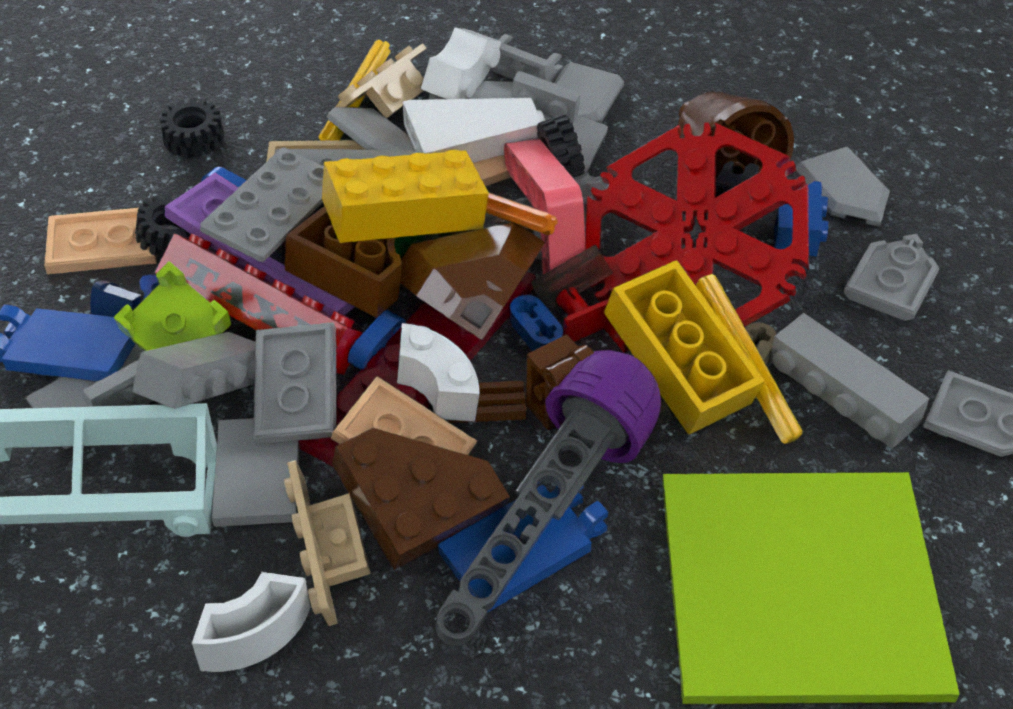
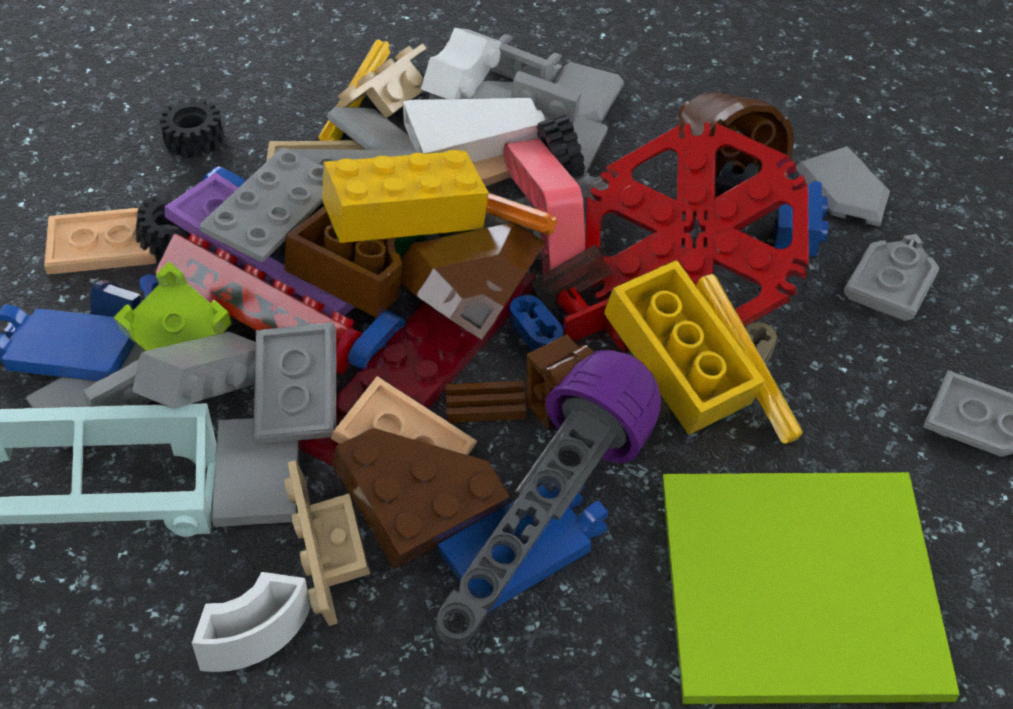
(439, 372): white brick -> none
(848, 380): light grey brick -> none

